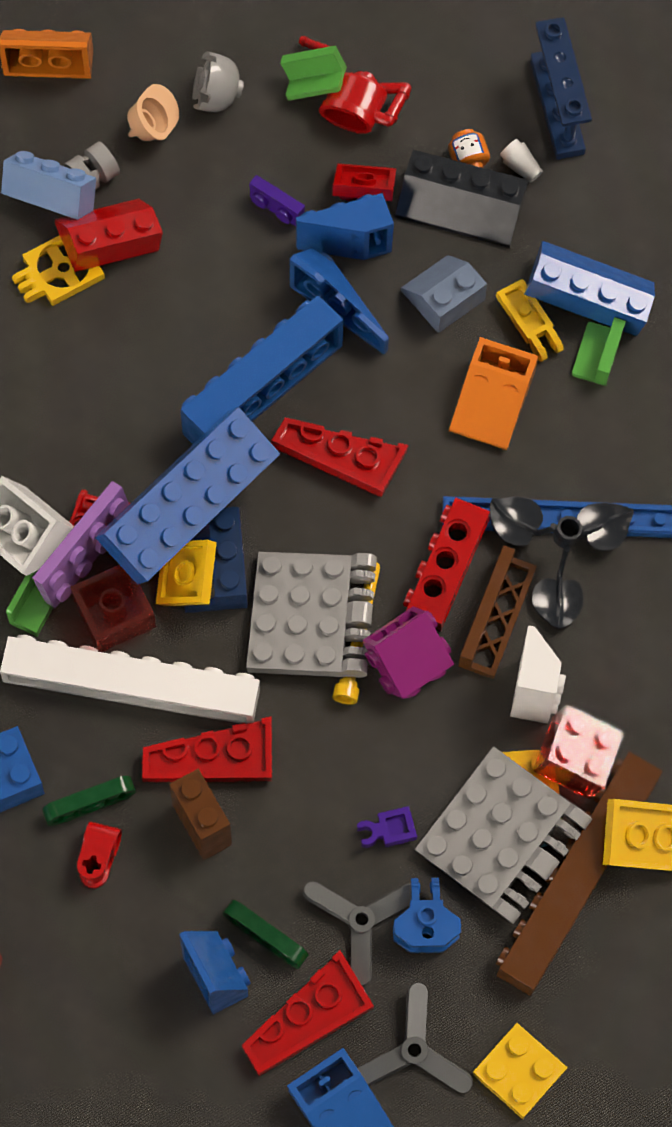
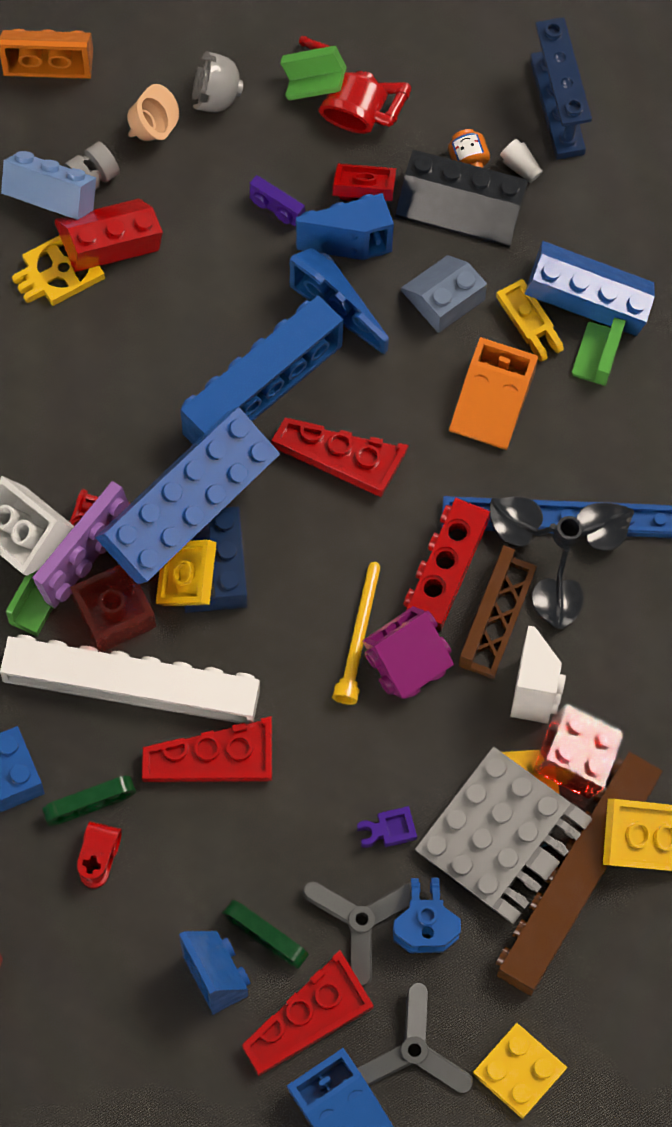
(201, 814): reddish brown brick -> none
(305, 612): light grey hinge -> none

